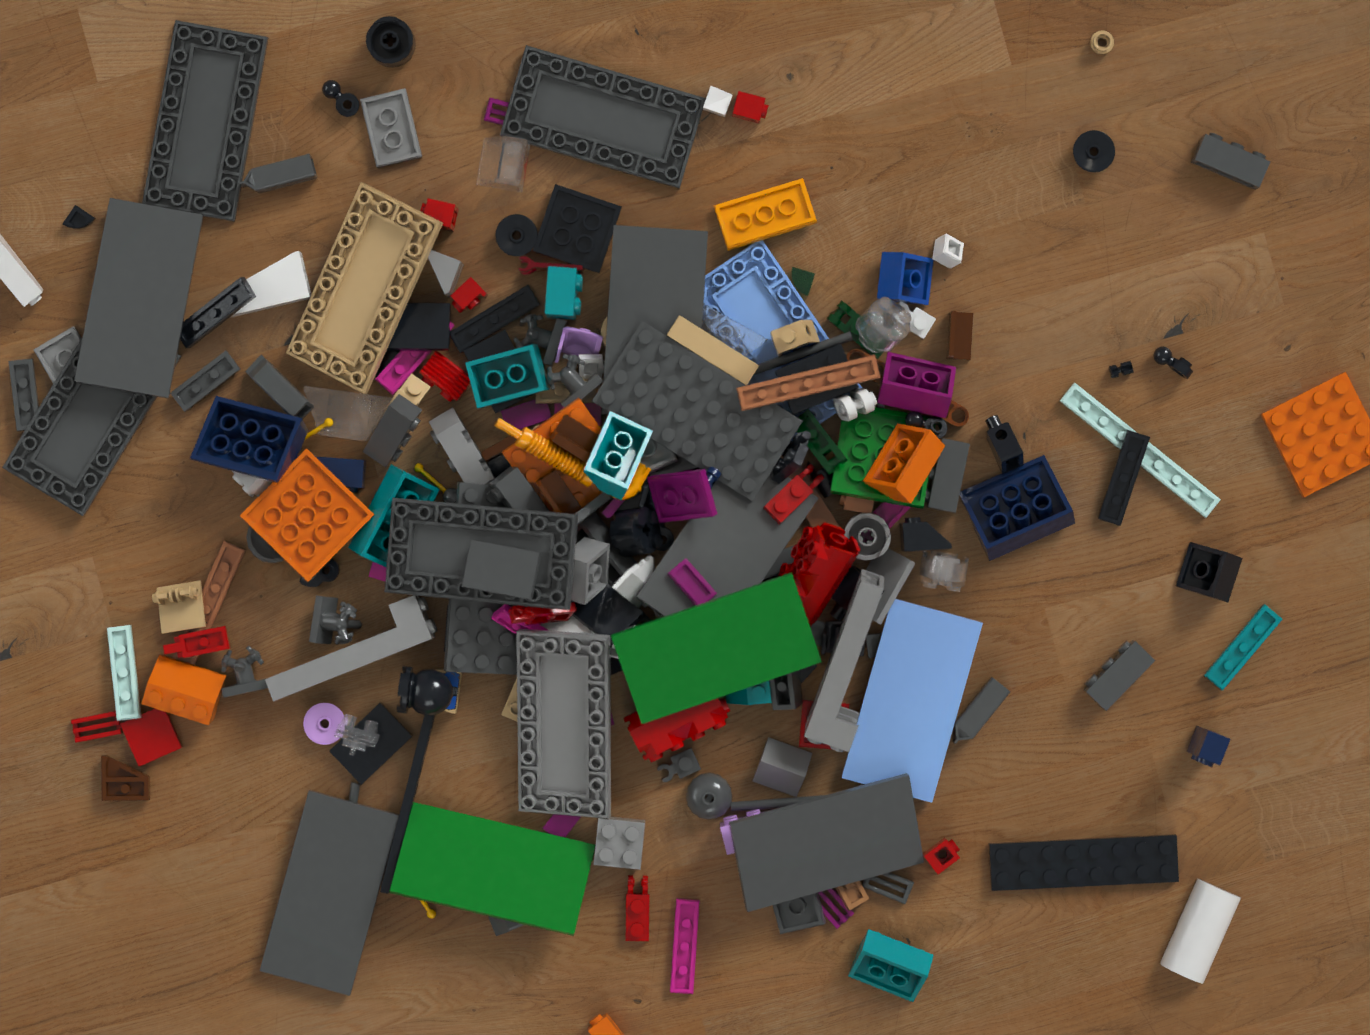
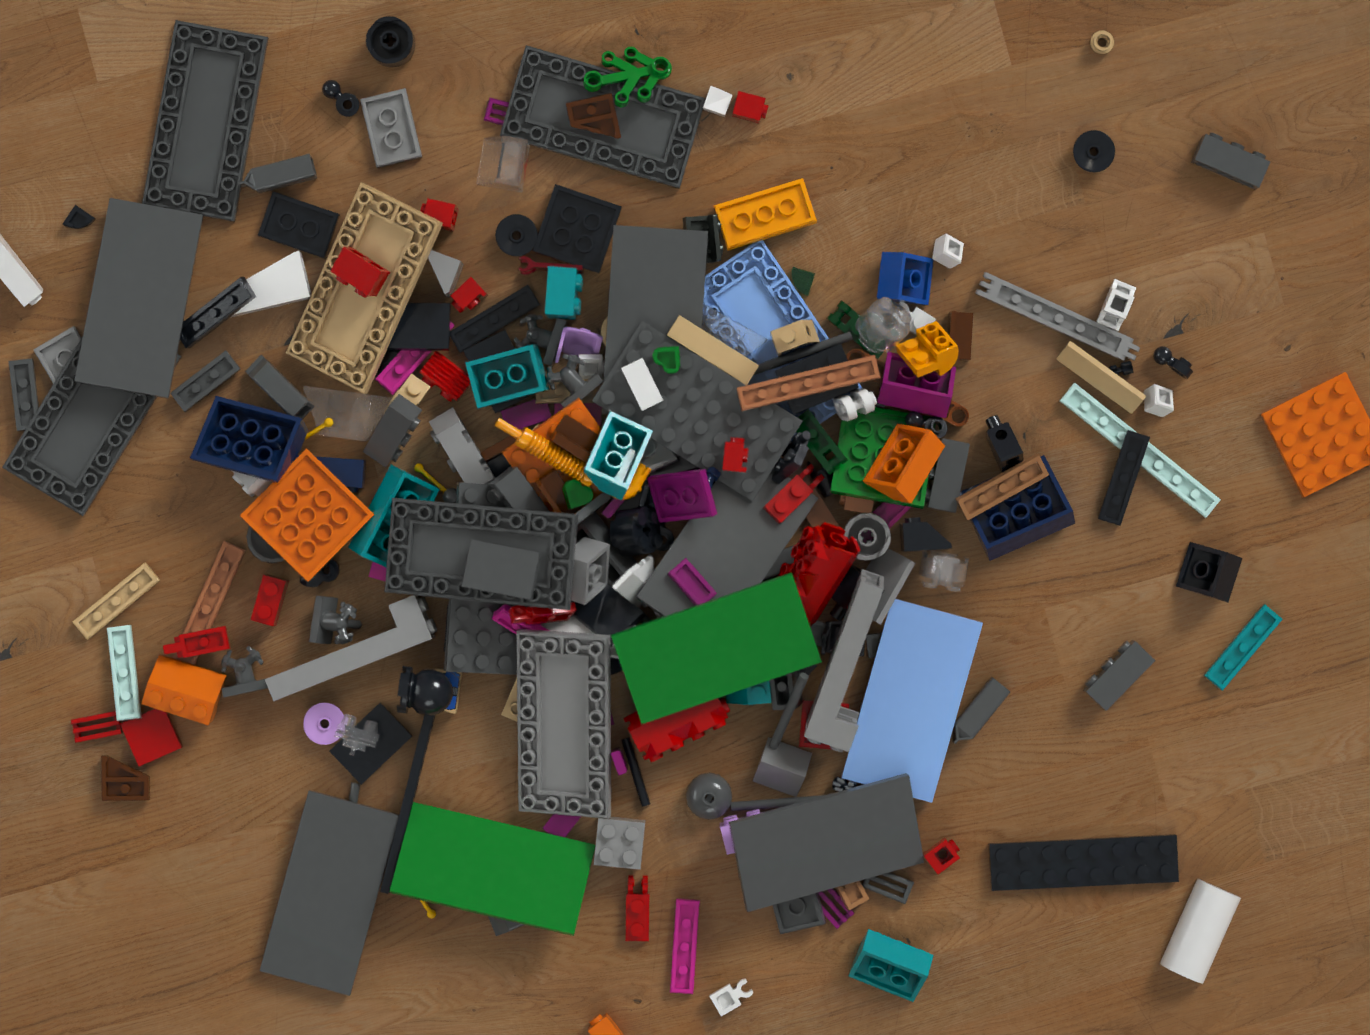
(116, 601): none -> tan tile
(180, 606): tan hinge -> none
(269, 600): none -> red brick
(298, 225): none -> black tile
(359, 272): none -> red brick
(576, 494): none -> green tile
(595, 115): none -> reddish brown wing
(619, 761): none -> magenta tile
(630, 74): none -> green plant
(635, 771): none -> black bar
(642, 384): none -> white tile
(667, 357): none -> green tile
(682, 764): dark grey plate -> none
(712, 225): none -> pearl dark grey bracket
(728, 998): none -> white plate
(734, 455): none -> red brick
(788, 711): none -> dark grey bar
(841, 784): none -> black piece
(929, 351): none -> light orange brick
(1002, 486): none -> medium nougat plate
(1057, 318): none -> light grey hinge
(1101, 377): none -> tan tile
(1116, 305): none -> white brick
(1158, 400): none -> white slope
(1207, 746): dark blue brick -> none

